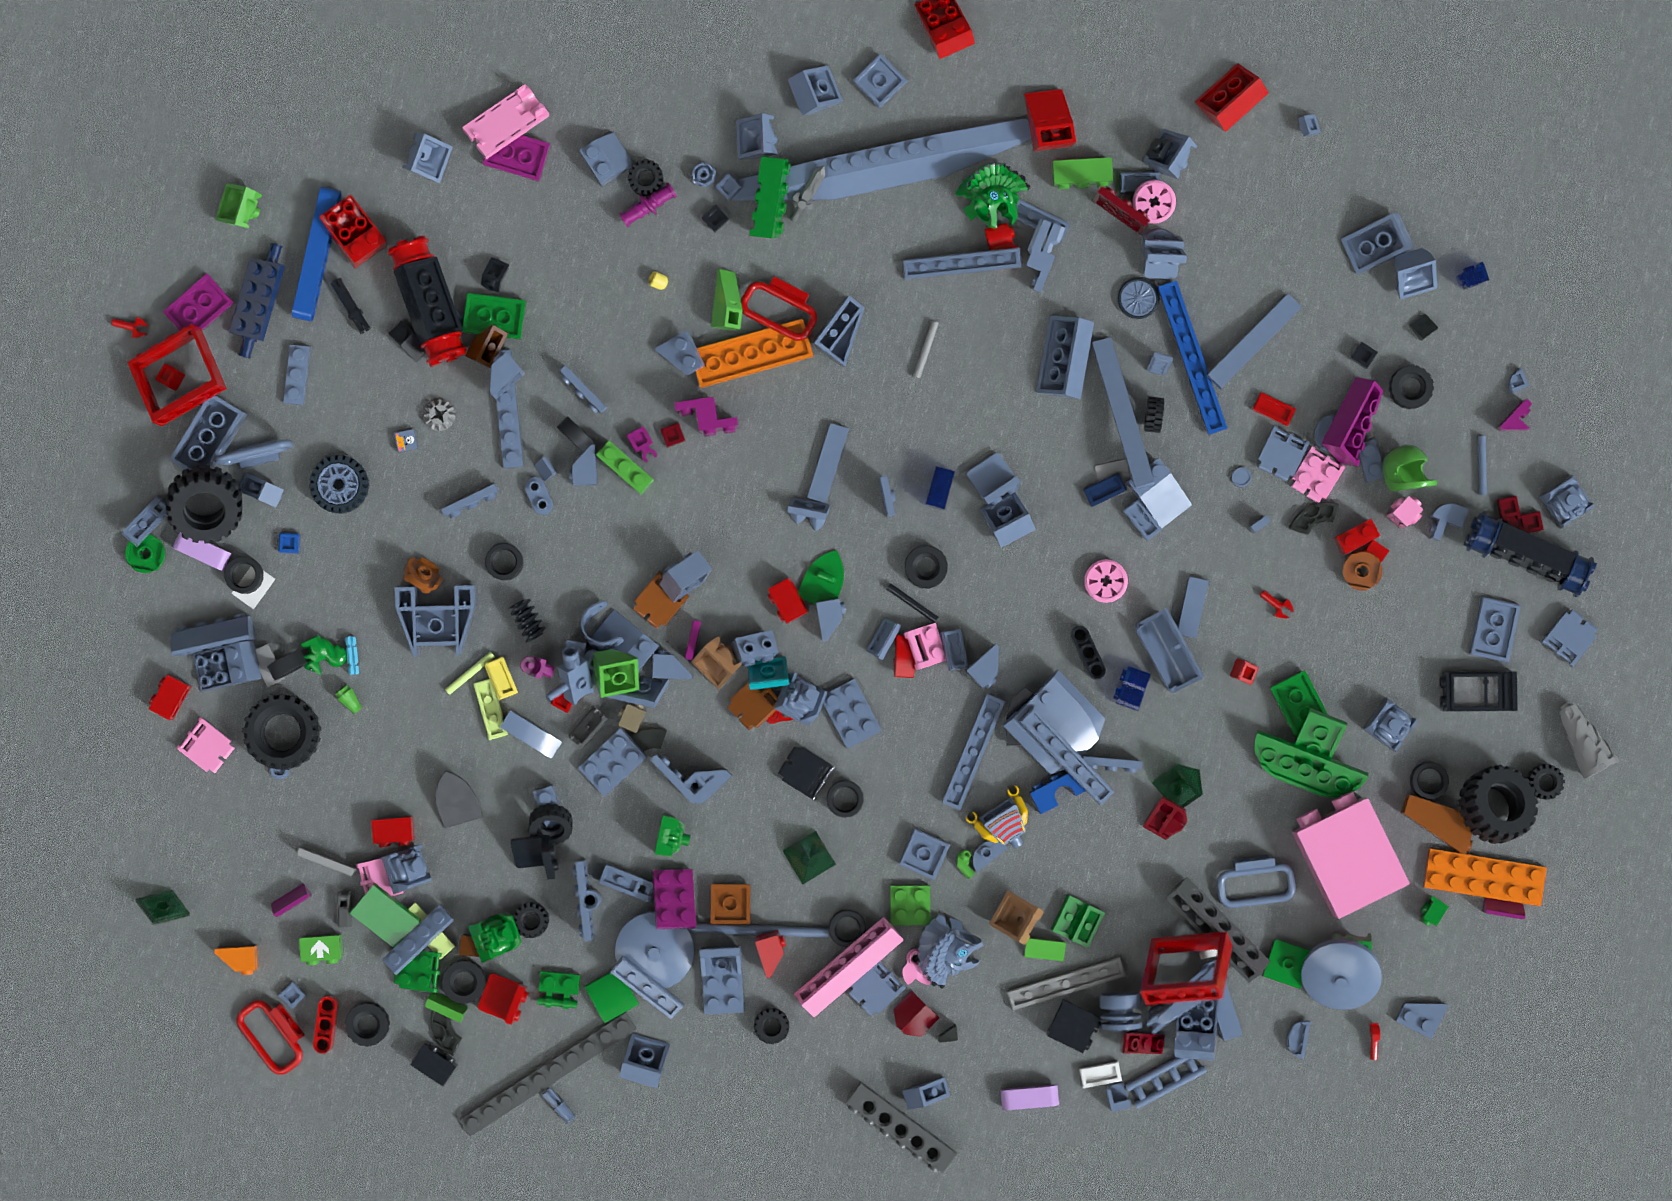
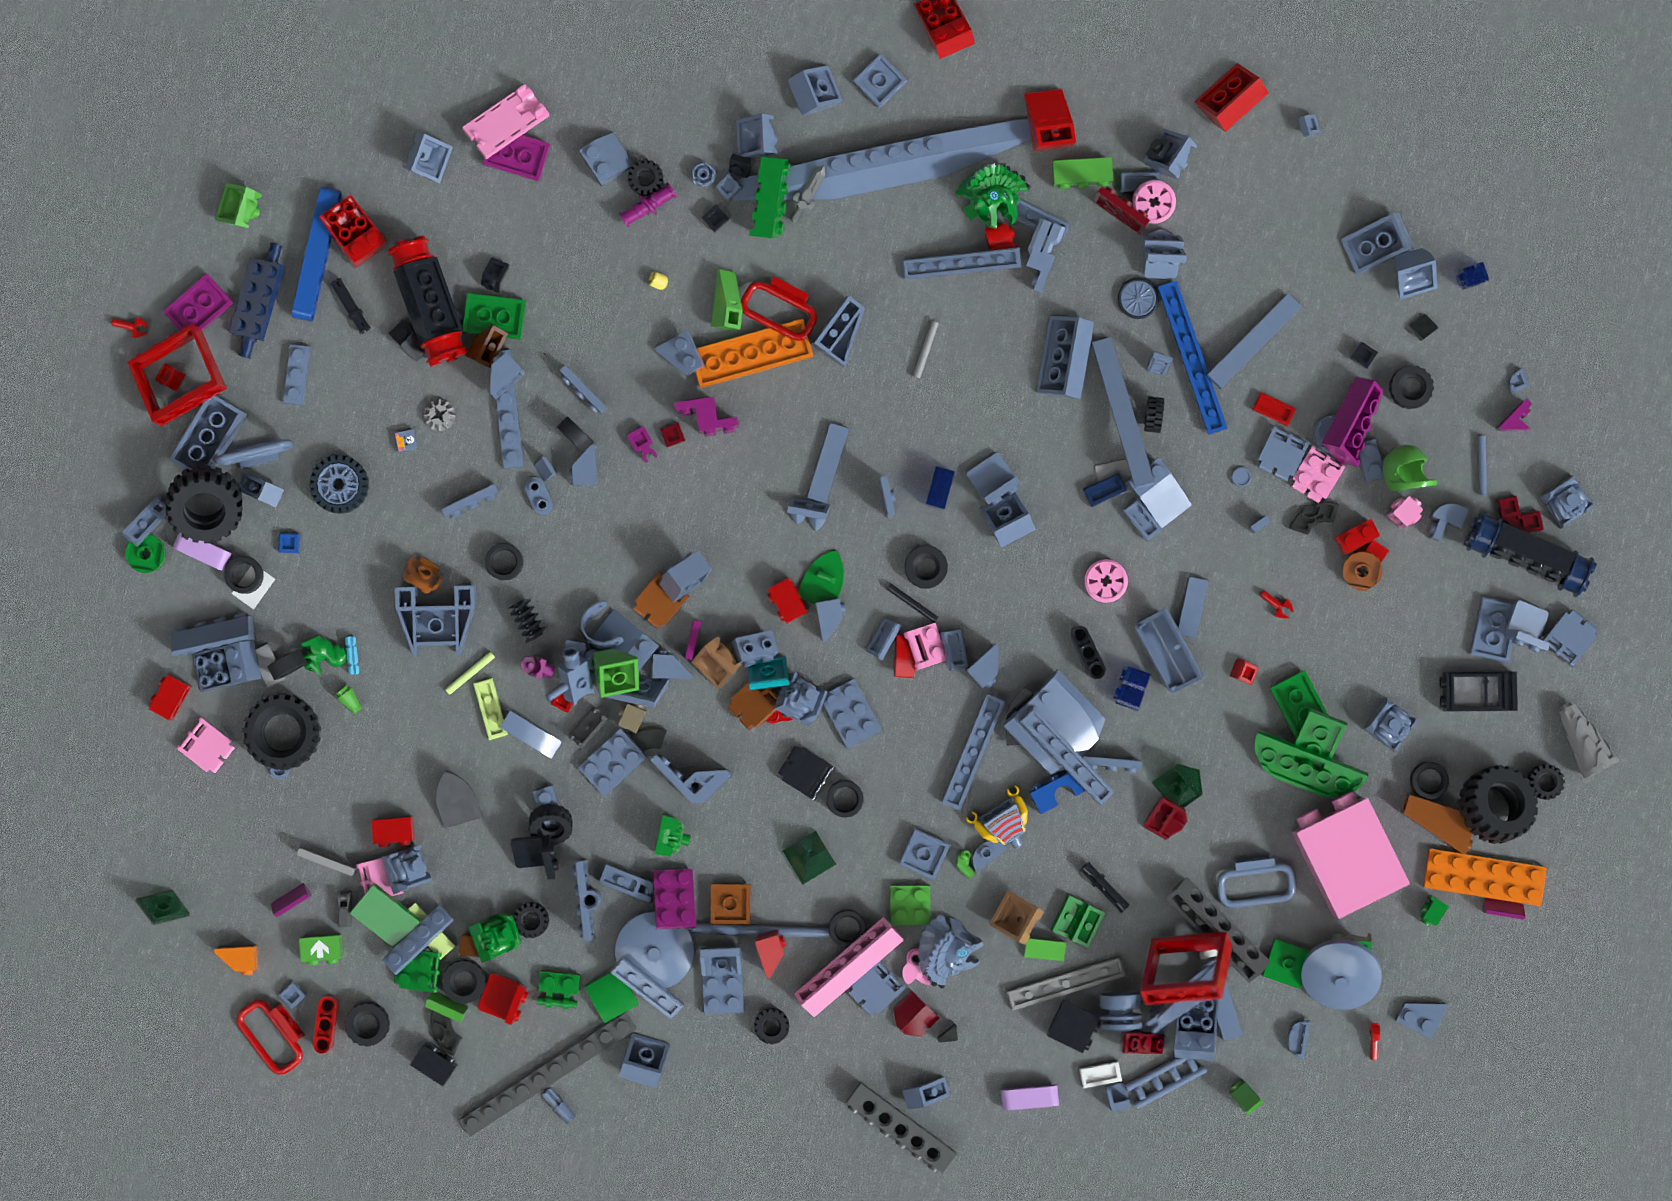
(500, 678): light yellow tile -> none
(625, 467): bright green brick -> none
(739, 165): none -> black plate
(1101, 883): none -> black pin
(1245, 1096): none -> bright green slope
(1527, 626): none -> bracket

